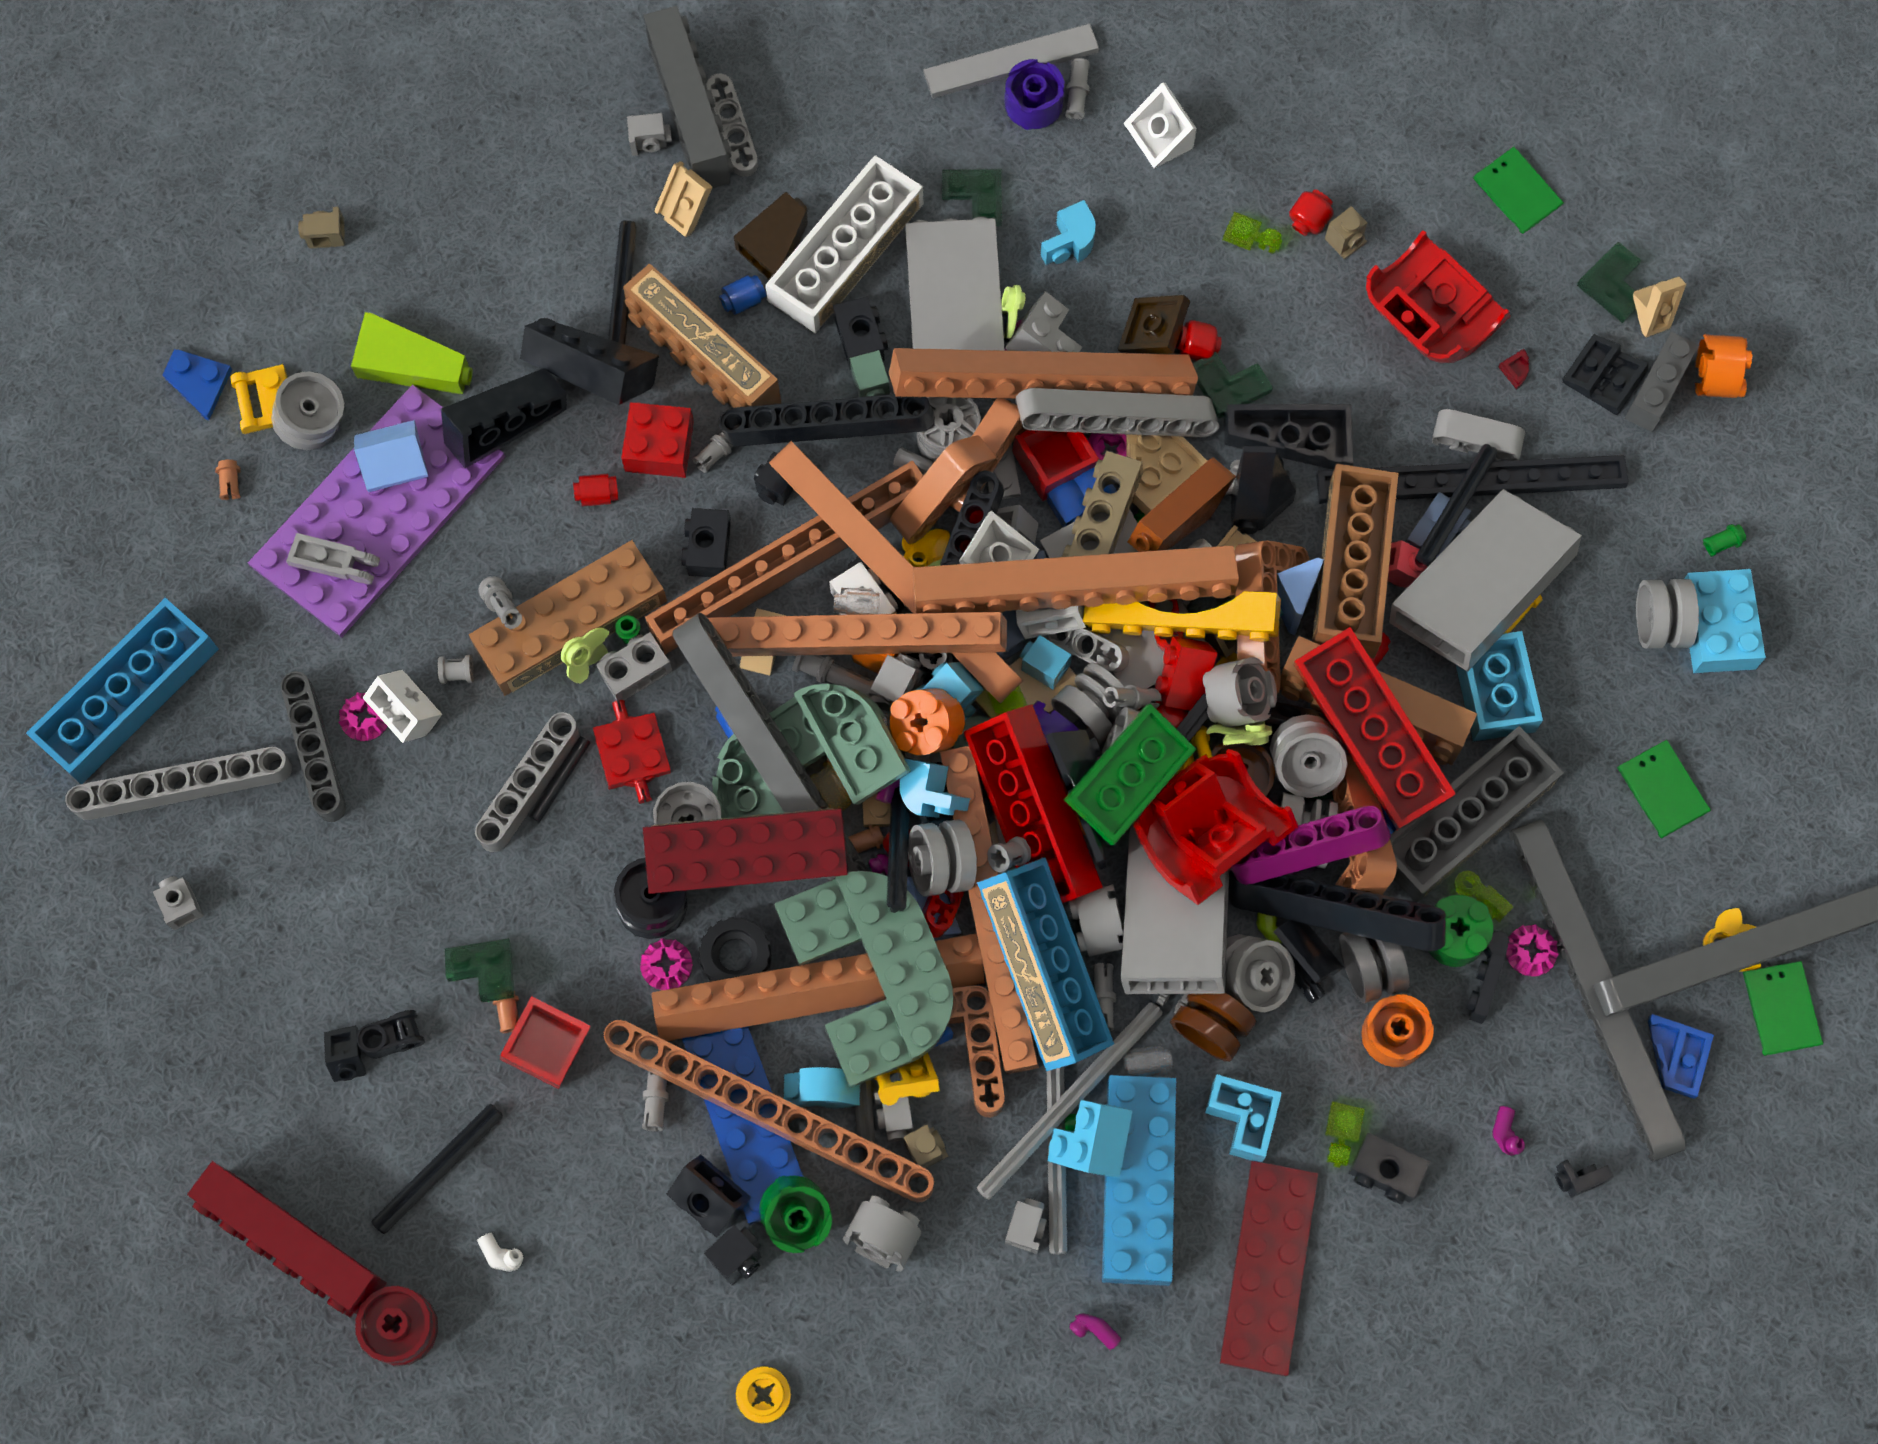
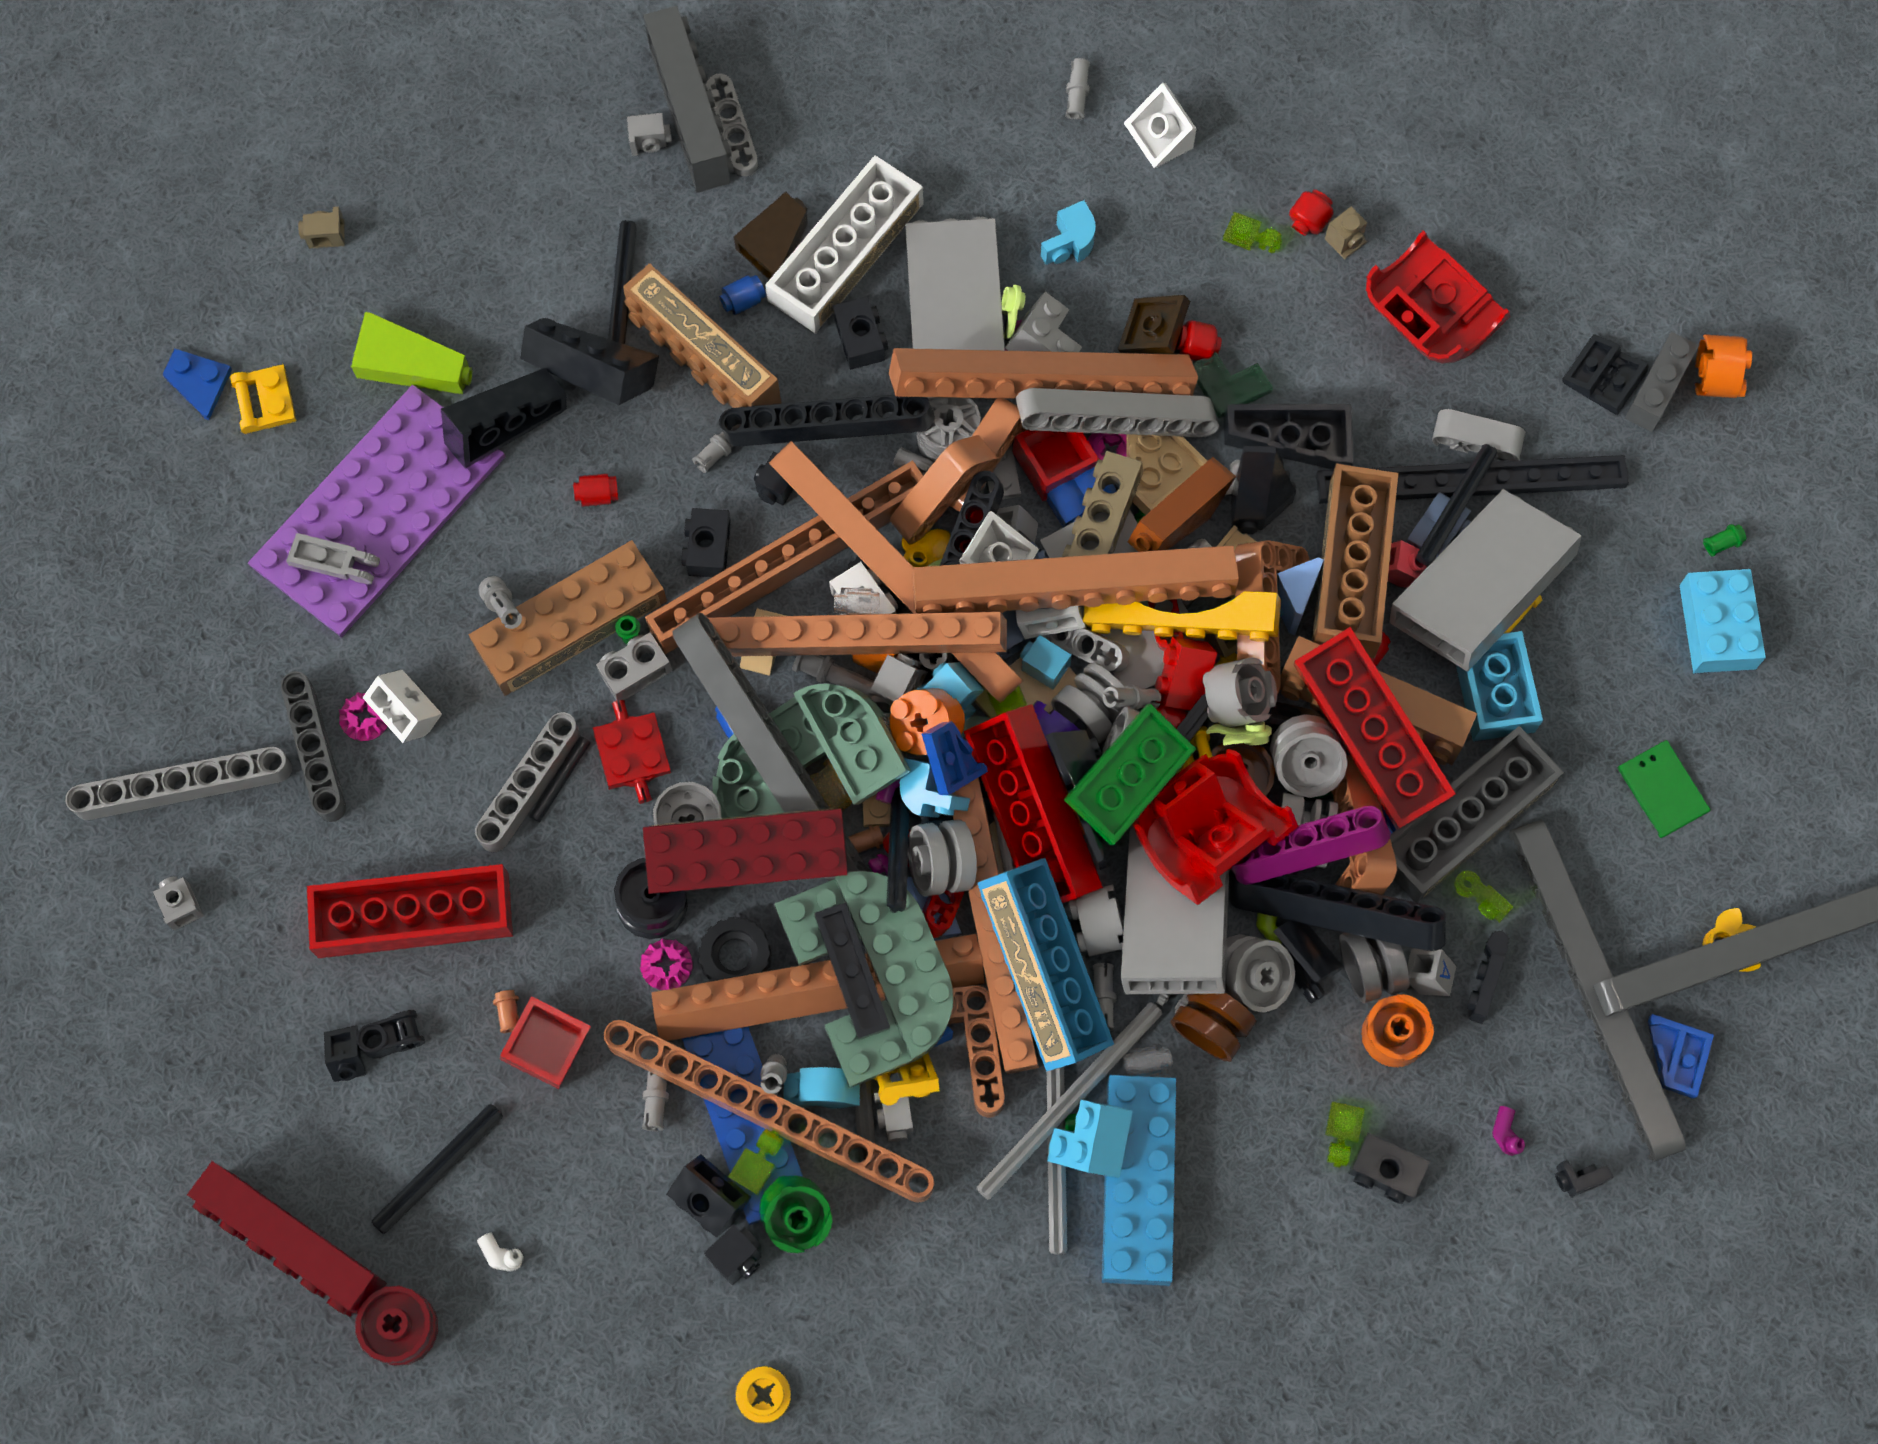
(123, 690): dark azure brick -> none
(228, 478): nougat pin -> none
(307, 410): light grey wheel -> none
(390, 456): light blue slope -> none
(409, 911): none -> red brick
(455, 669): light grey bush -> none
(488, 962): clear green plate -> none
(583, 652): yellowish green plate -> none
(657, 440): red piece -> none
(683, 199): tan plate -> none
(751, 1168): none -> clear neon green plate
(773, 1073): none -> light grey pin
(852, 971): none -> black plate
(870, 375): sand green brick -> none
(883, 1233): light grey brick -> none
(925, 1146): dark tan brick -> none
(951, 758): none -> blue wing
(978, 185): clear green plate -> none
(997, 63): light grey tile -> none
(1009, 852): light grey bush -> none
(1026, 1225): light grey brick -> none
(1034, 94): dark purple brick -> none
(1097, 1326): magenta arm -> none
(1252, 1109): medium azure brick -> none
(1269, 1268): dark red plate -> none
(1431, 972): none -> light grey brick
(1471, 919): green brick -> none
(1516, 368): dark red tile -> none
(1518, 190): green container -> none
(1520, 959): dark pink gear -> none
(1606, 282): clear green plate -> none
(1658, 305): tan slope -> none
(1667, 613): light grey wheel -> none
(1782, 1008): green container -> none

